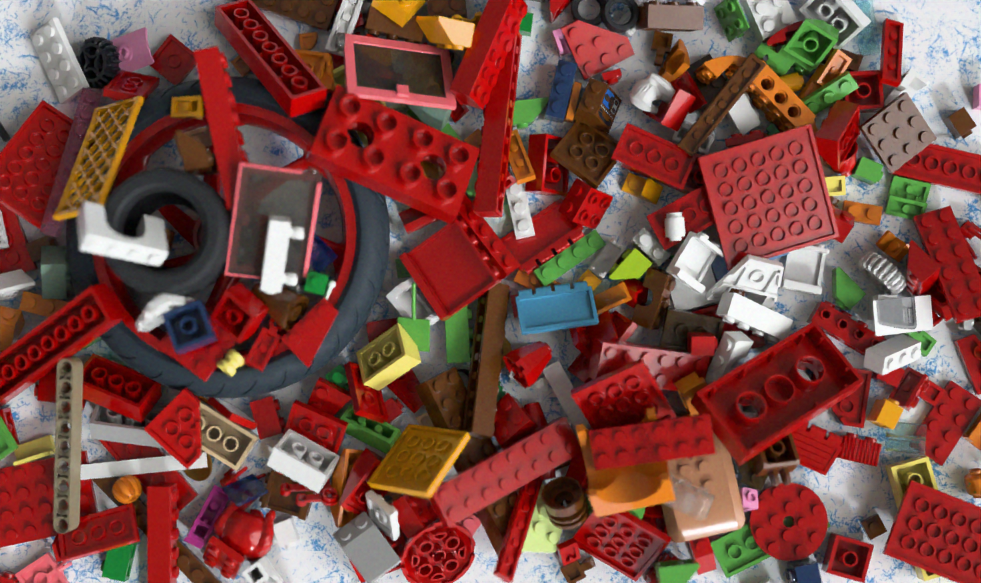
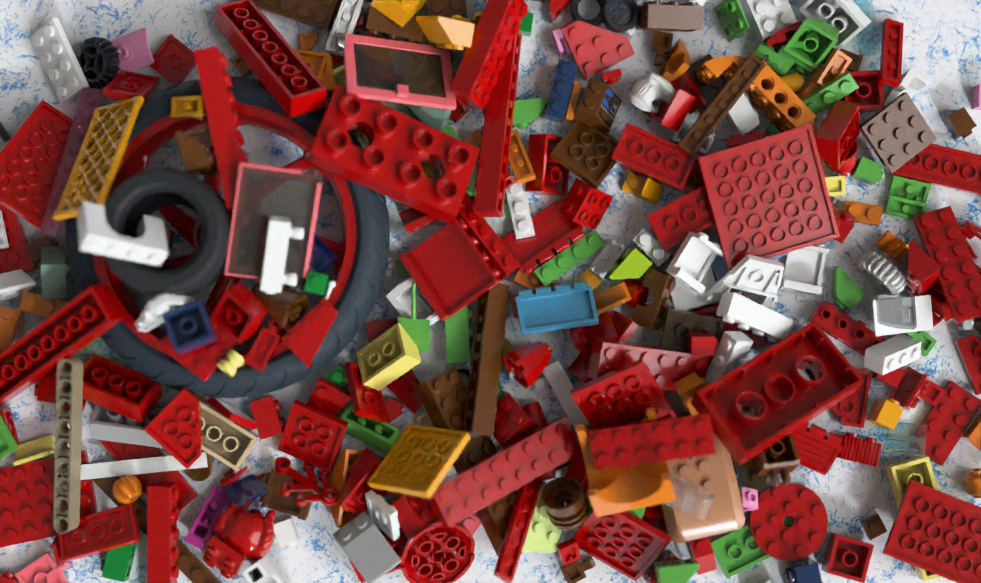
(303, 460): white brick -> none
(674, 226): white brick -> none

